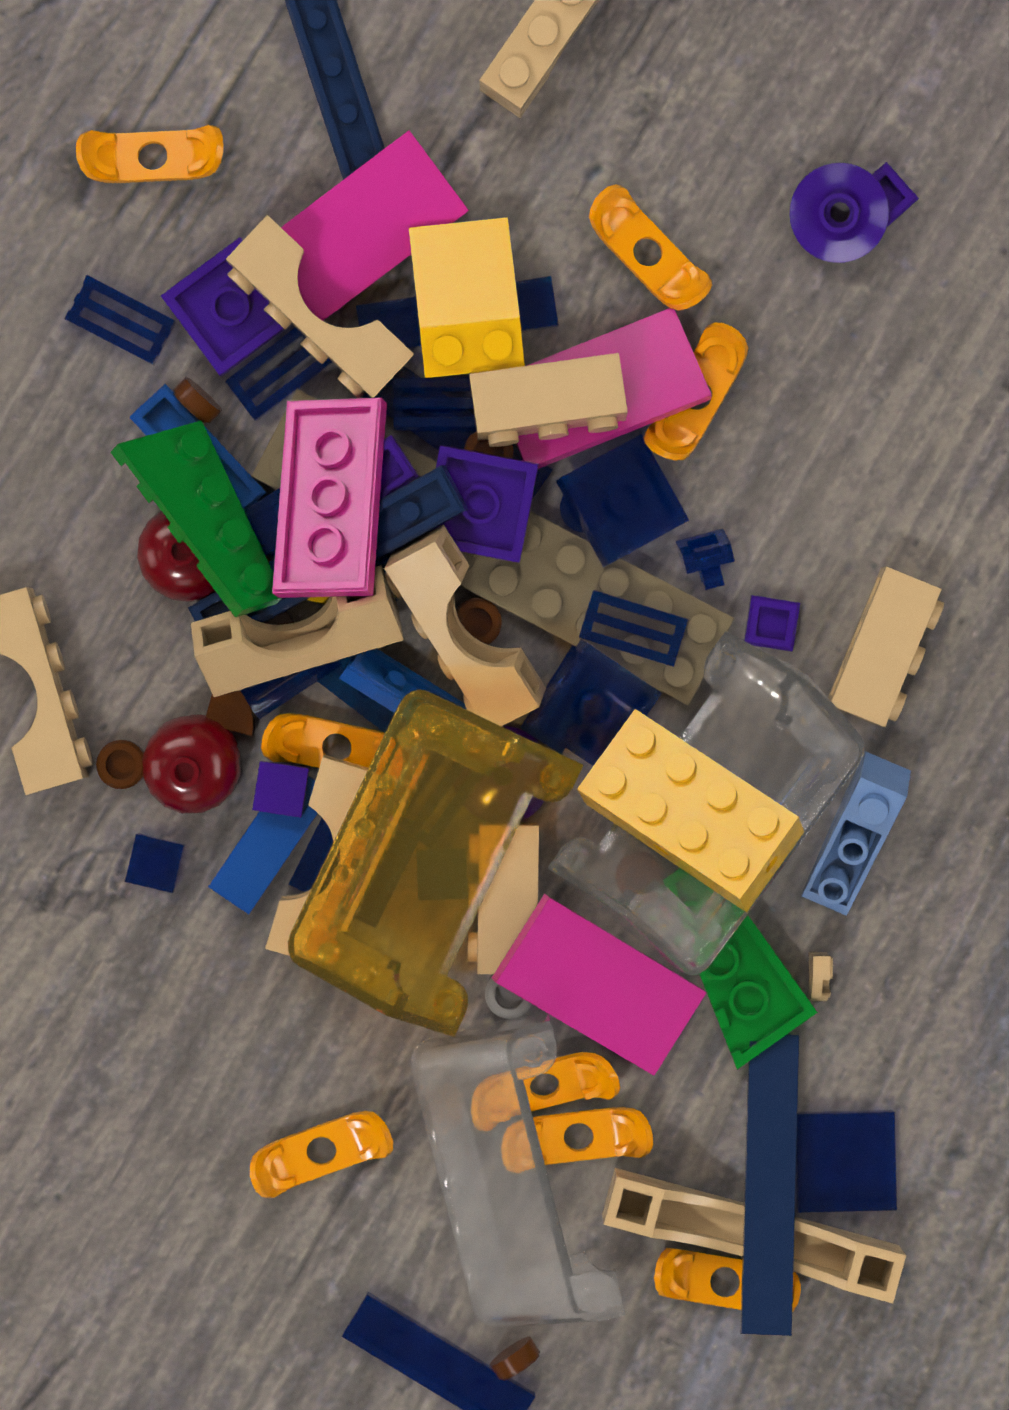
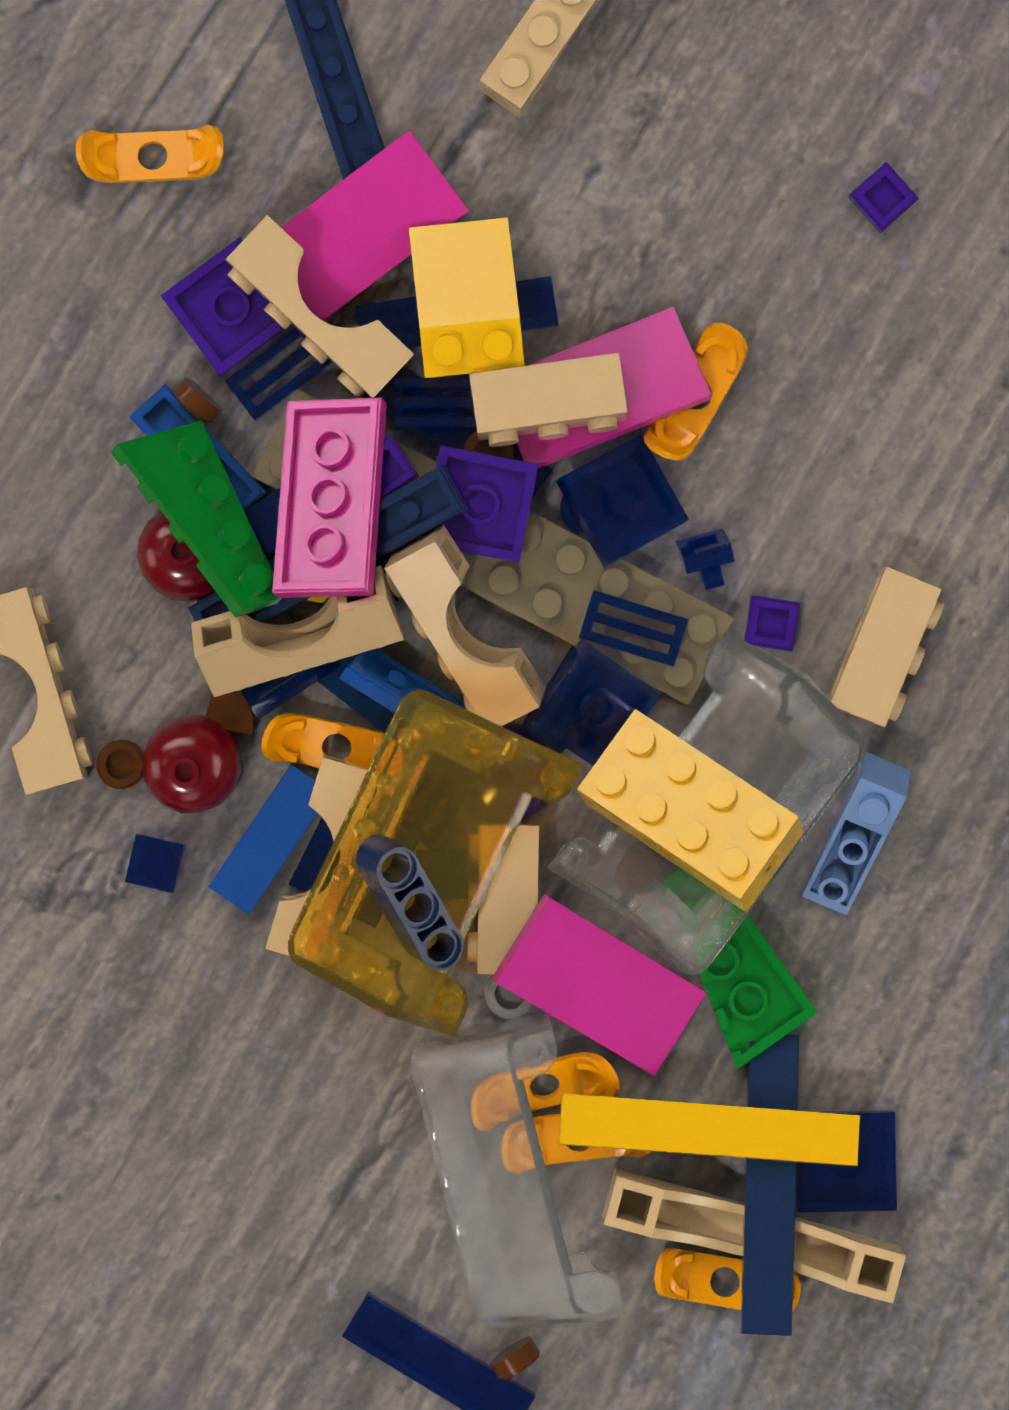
(83, 301): clear blue tile -> none
(280, 789): dark purple tile -> none
(286, 1162): light orange piece -> none
(393, 889): none -> dark blue beam
(480, 619): reddish brown tile -> none
(622, 225): light orange piece -> none
(709, 1129): none -> yellow tile
(813, 219): dark purple dish -> none
(819, 975): tan tile -> none

